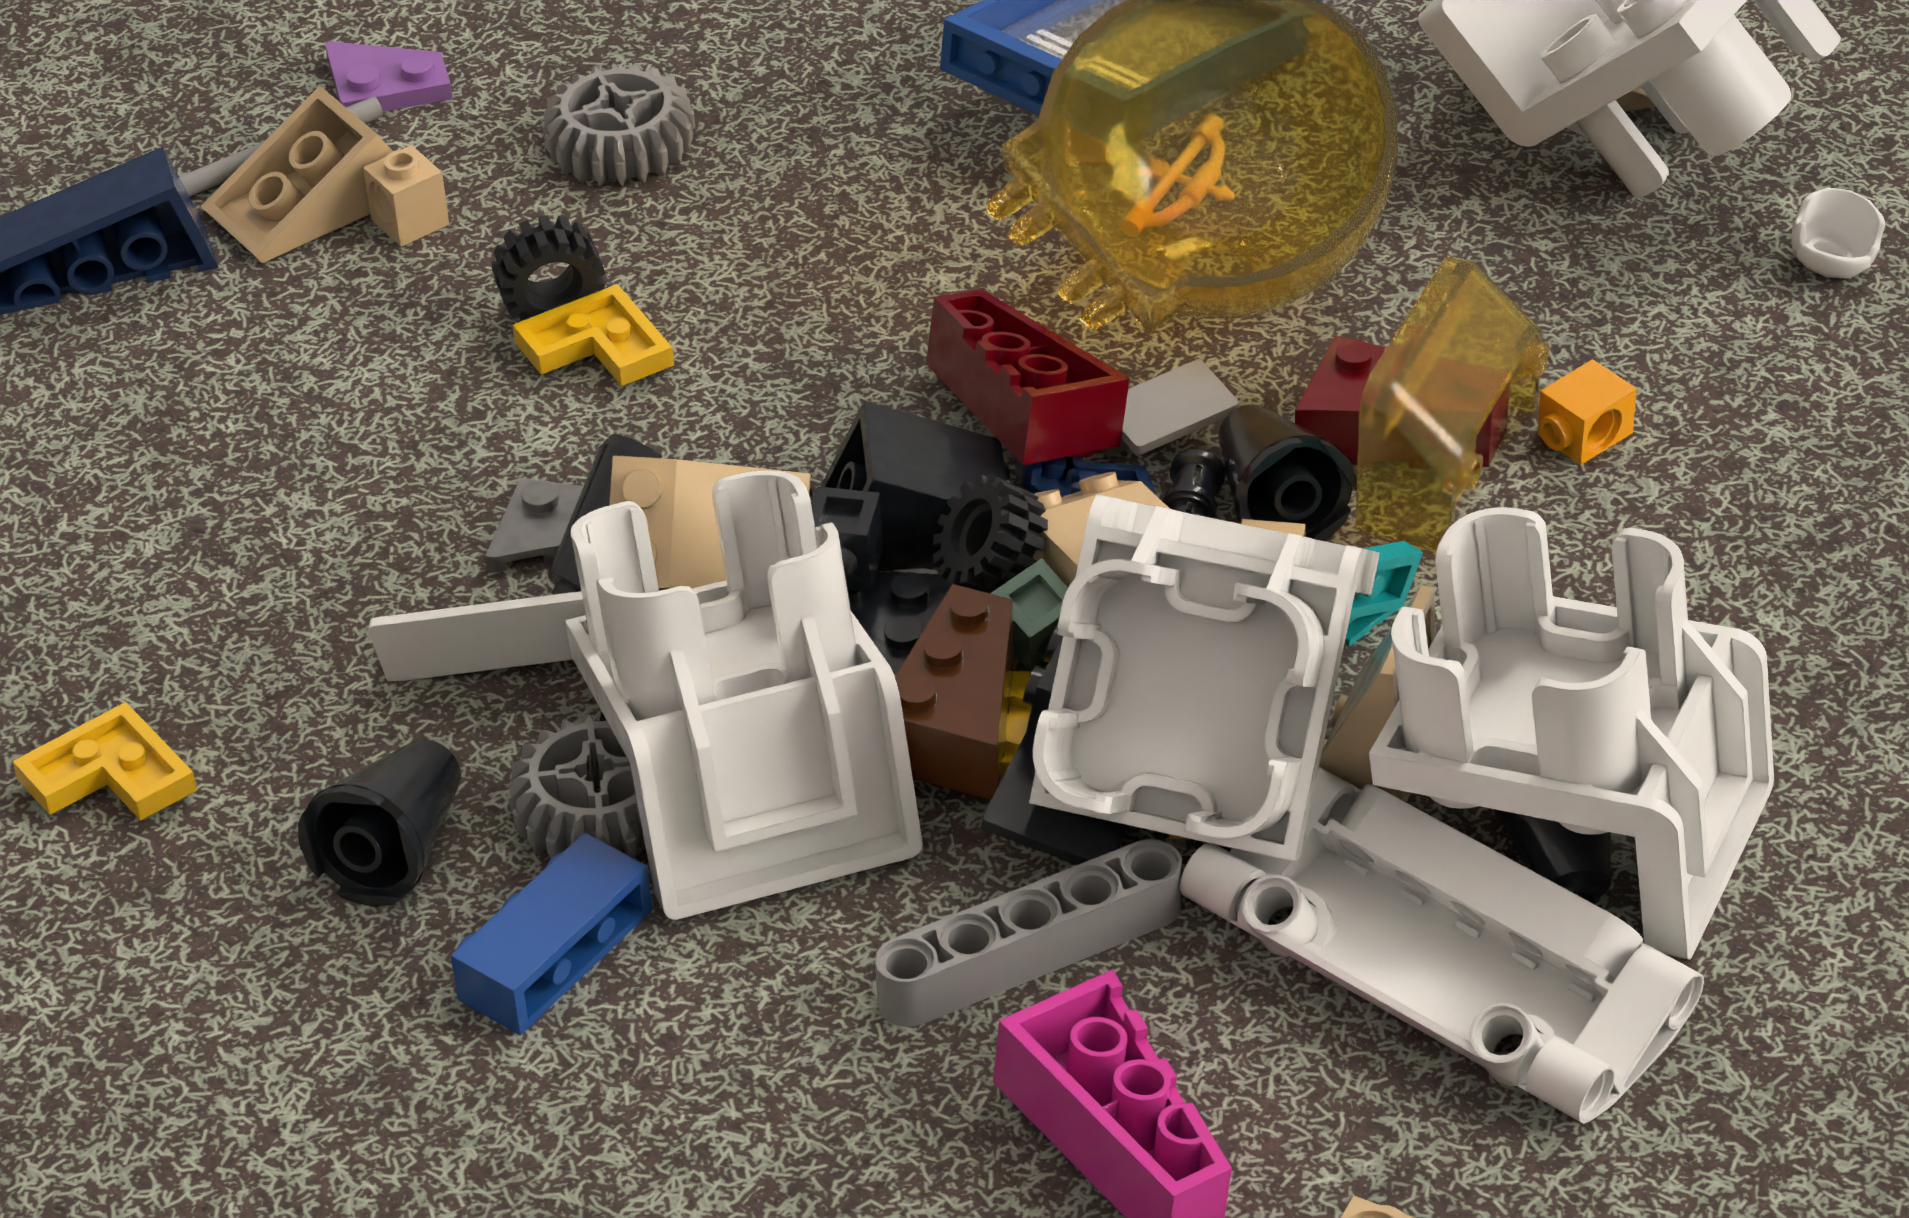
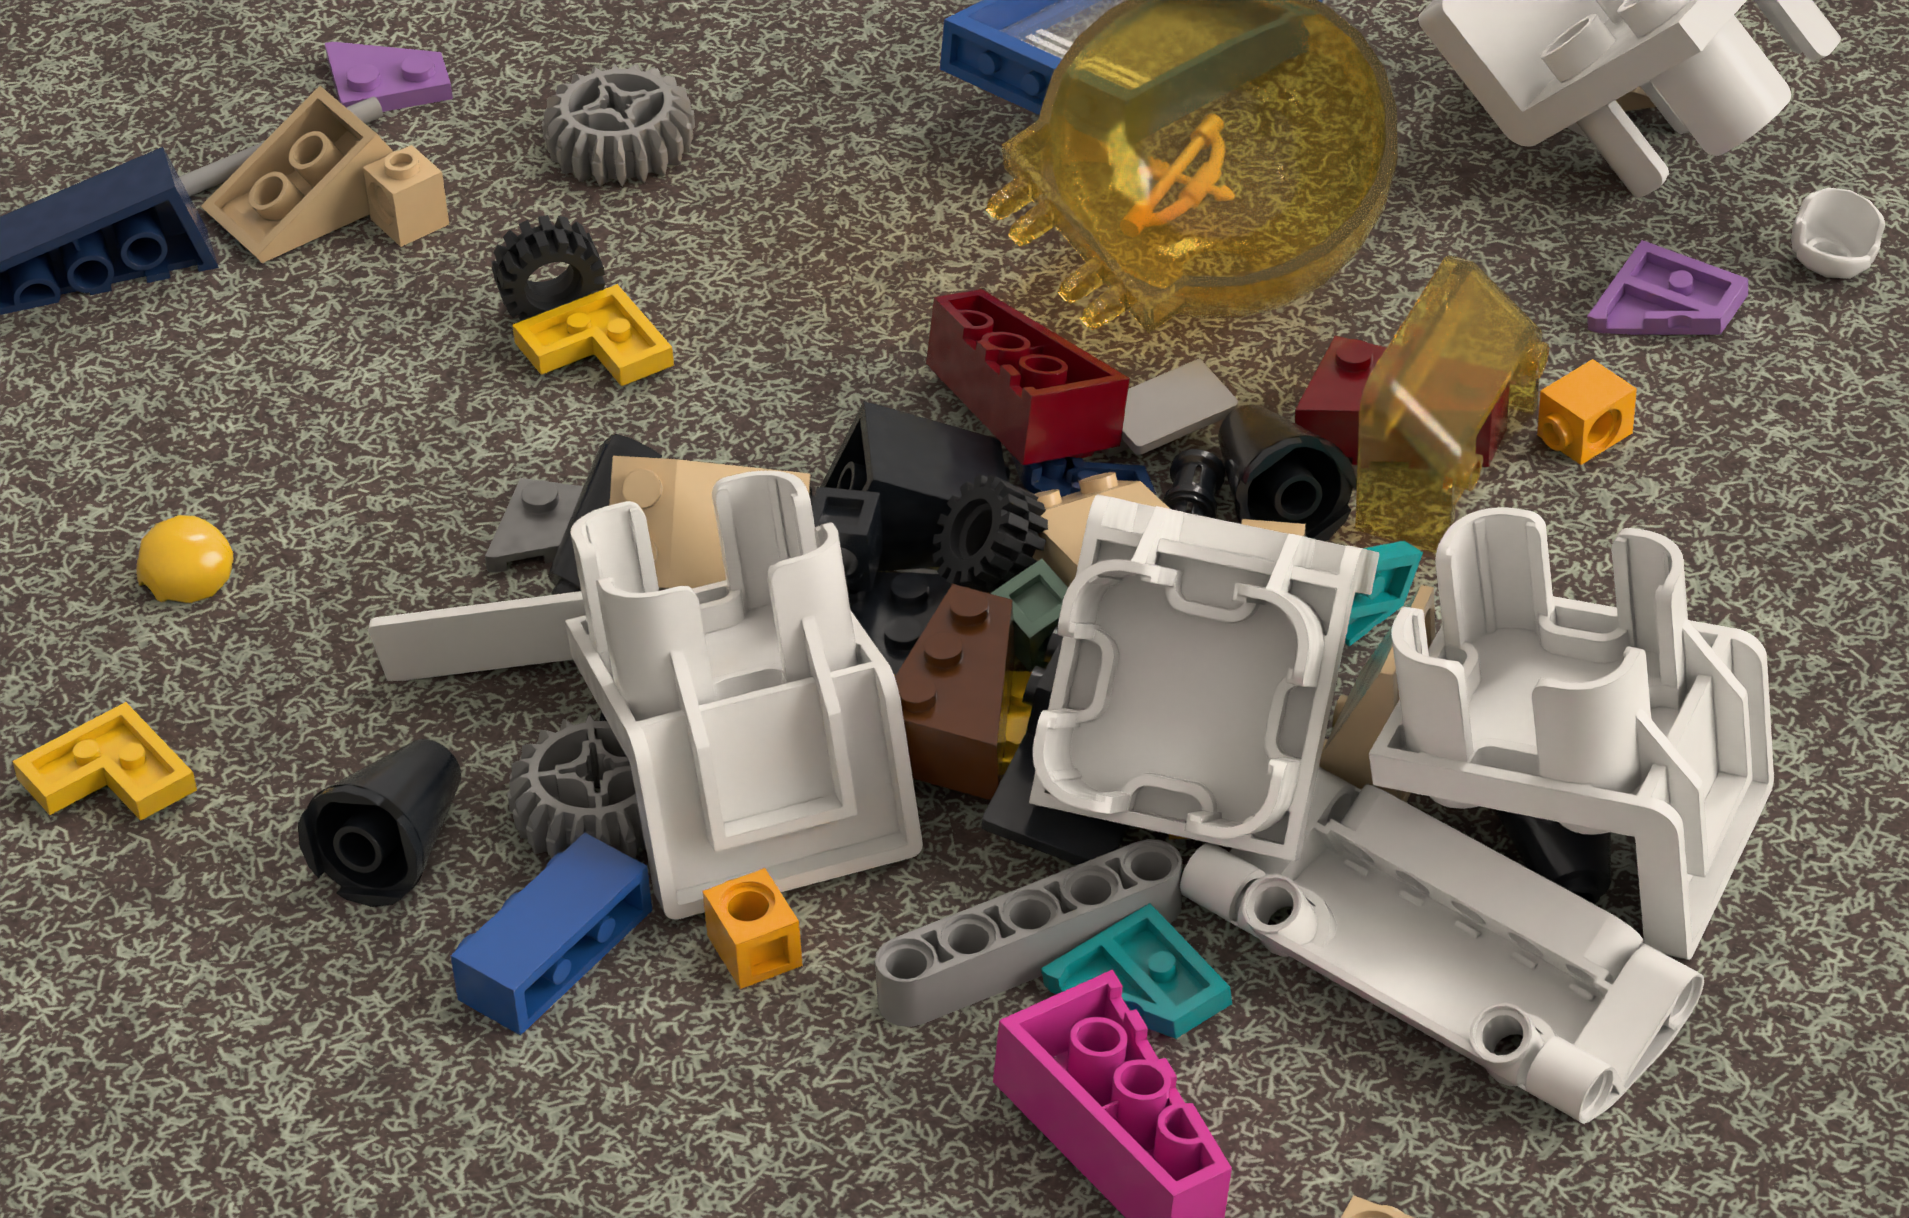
(184, 559): none -> yellow hair
(752, 928): none -> light orange brick
(1156, 968): none -> teal wing
(1667, 296): none -> medium lavender wing

